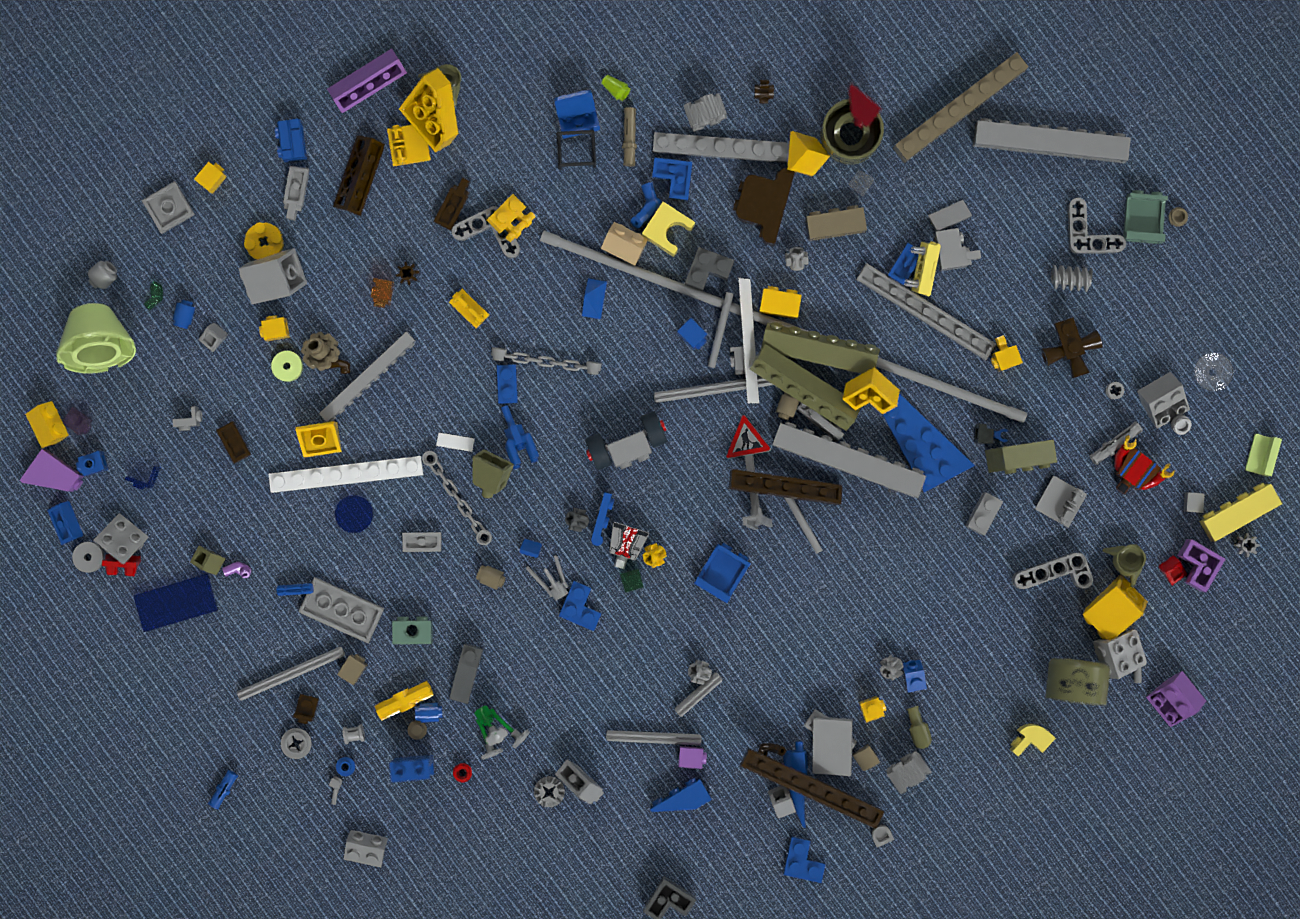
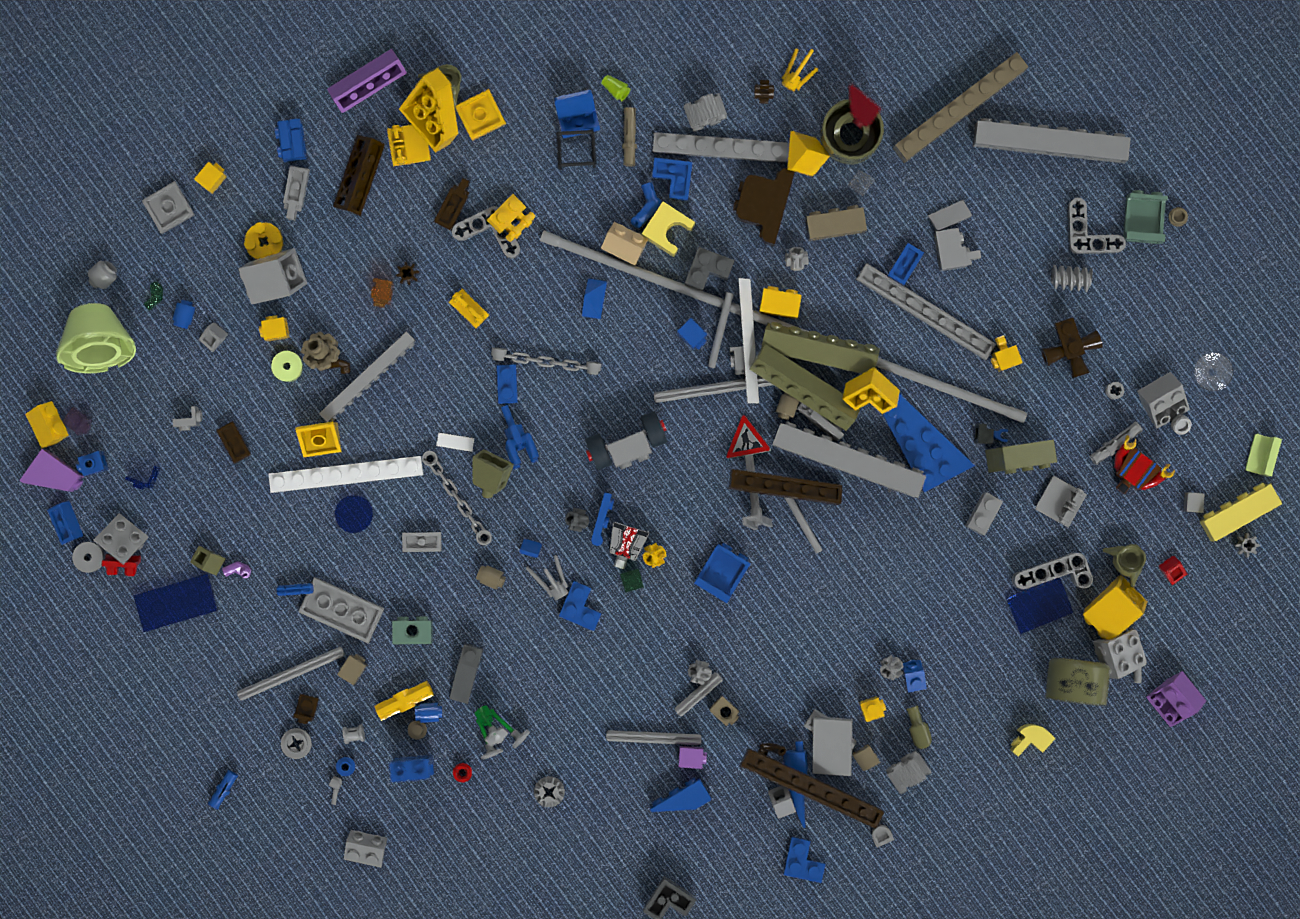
(480, 114): none -> yellow plate
(579, 782): light grey hinge -> none
(720, 703): none -> dark tan brick
(791, 80): none -> yellow plant
(925, 268): light yellow piece -> none
(1039, 605): none -> clear blue piece
(1205, 564): medium lavender brick -> none

